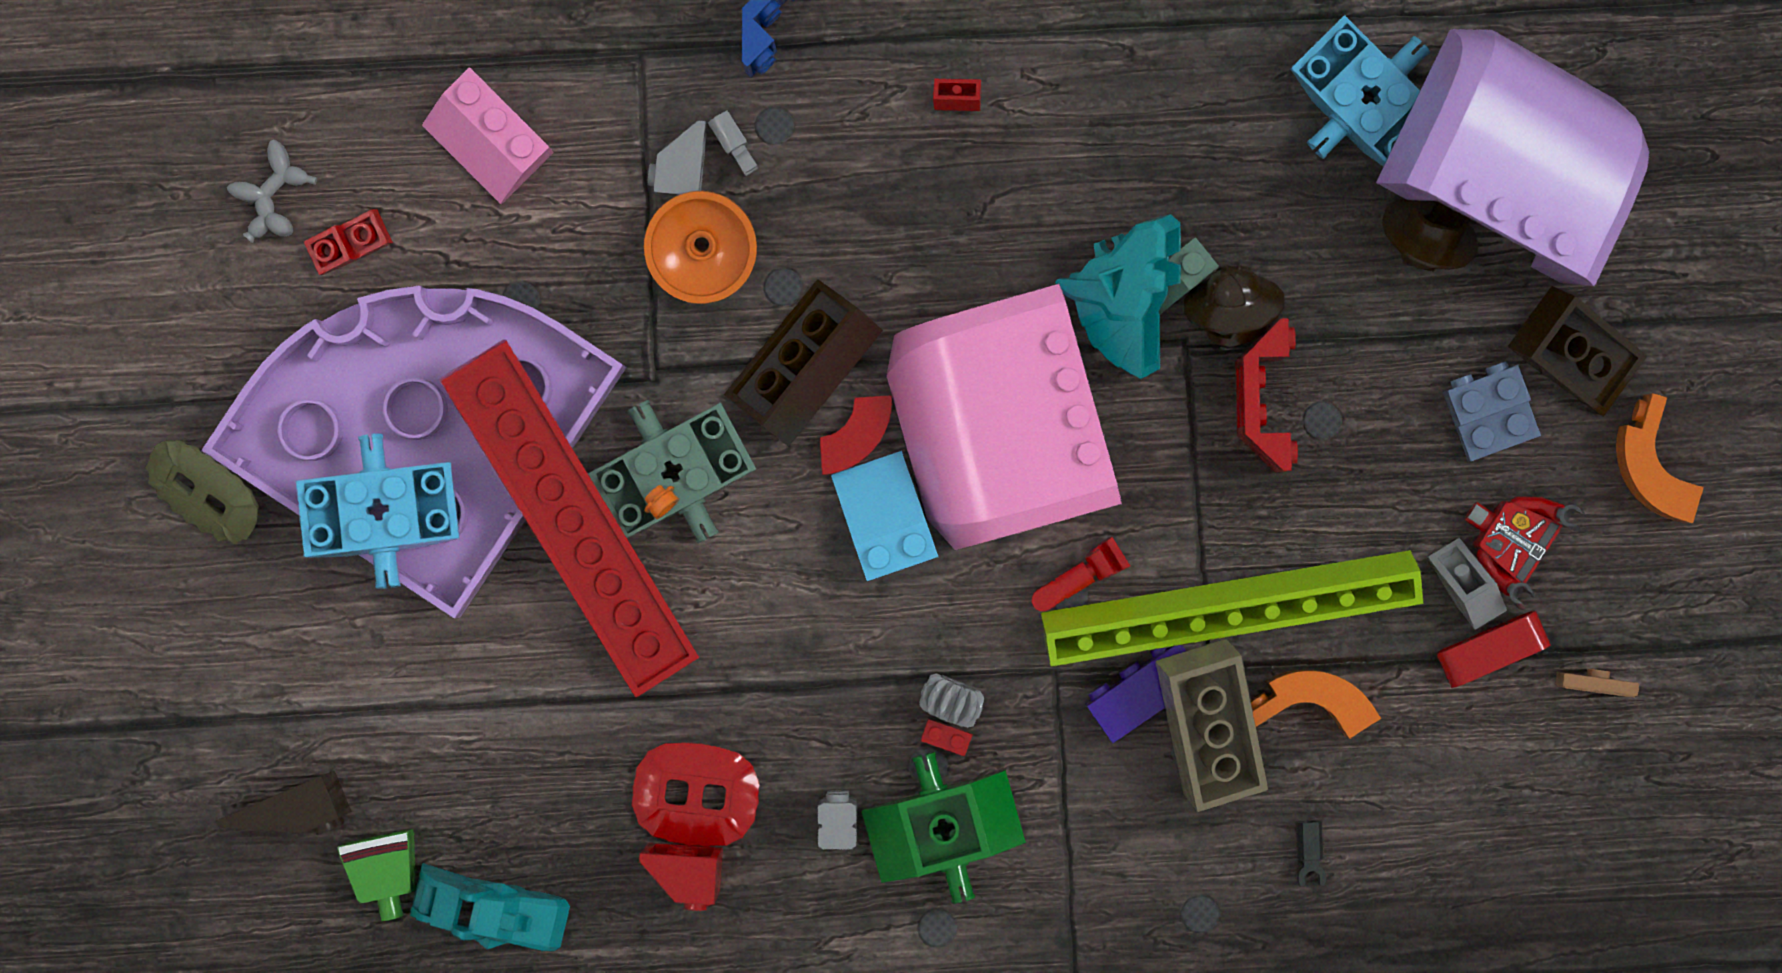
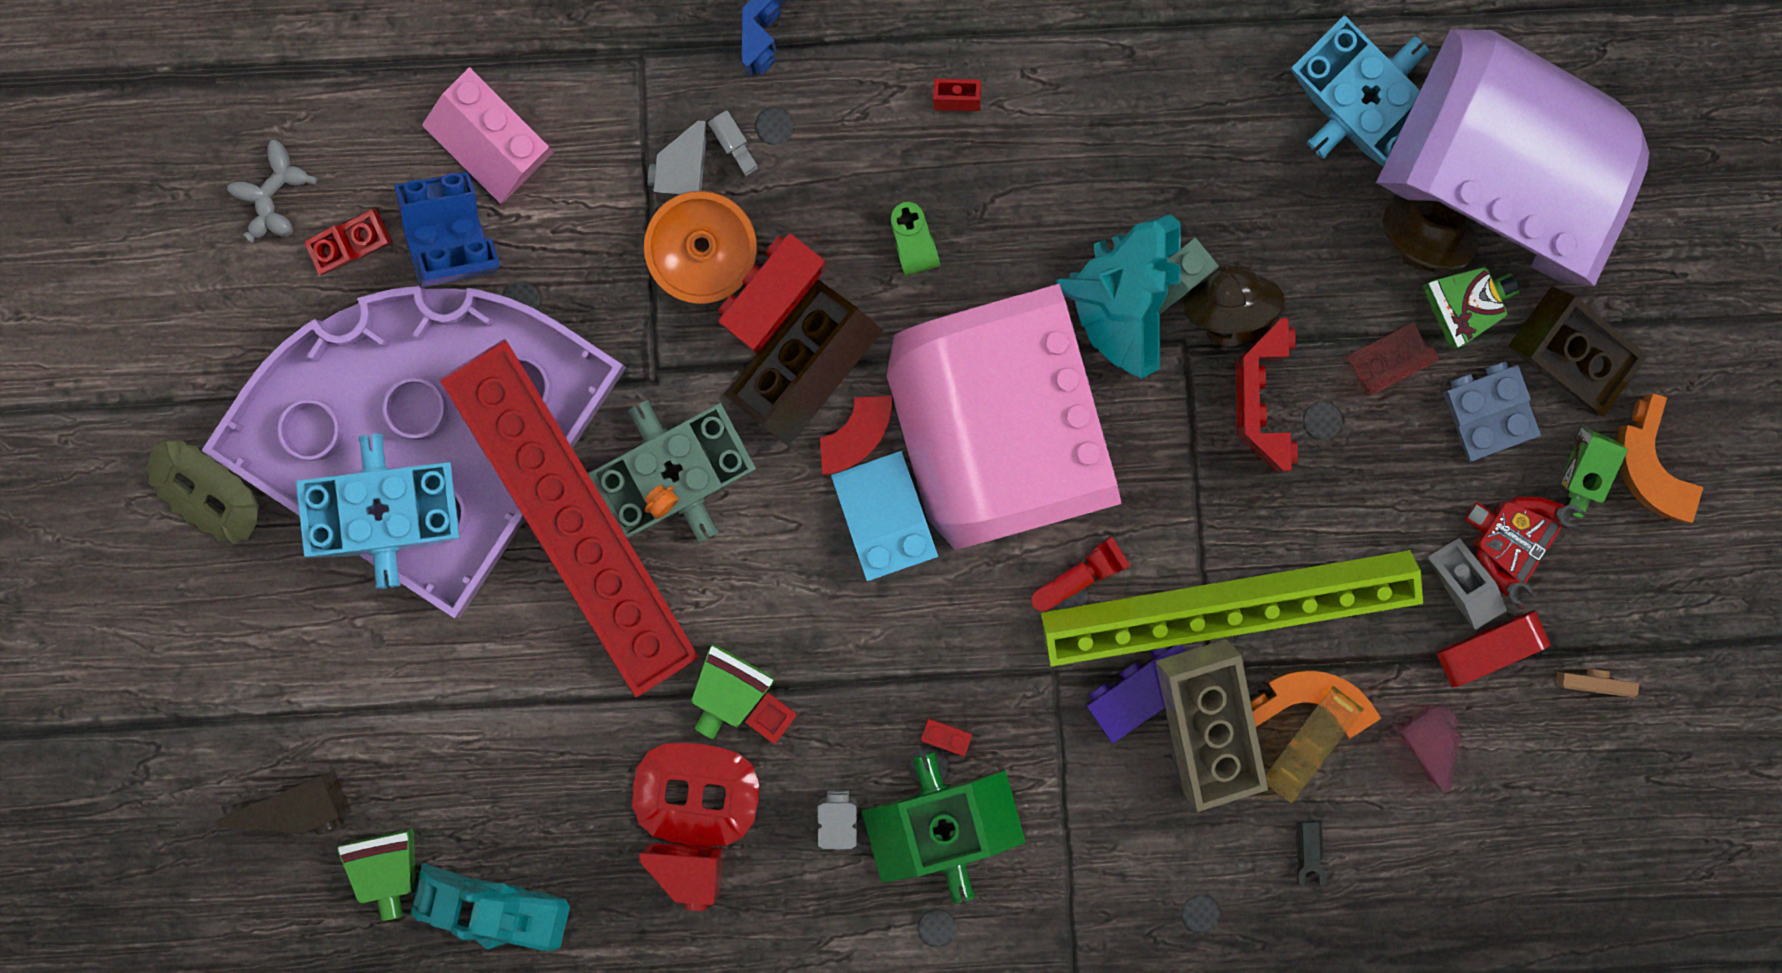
(444, 230): none -> blue slope
(727, 690): none -> bright green torso
(771, 291): none -> red brick
(771, 718): none -> red plate
(914, 246): none -> bright green piece
(951, 700): light grey gear -> none
(1312, 744): none -> clear yellow slope
(1391, 359): none -> clear red panel
(1433, 742): none -> clear pink slope
(1469, 303): none -> torso
(1594, 455): none -> bright green torso

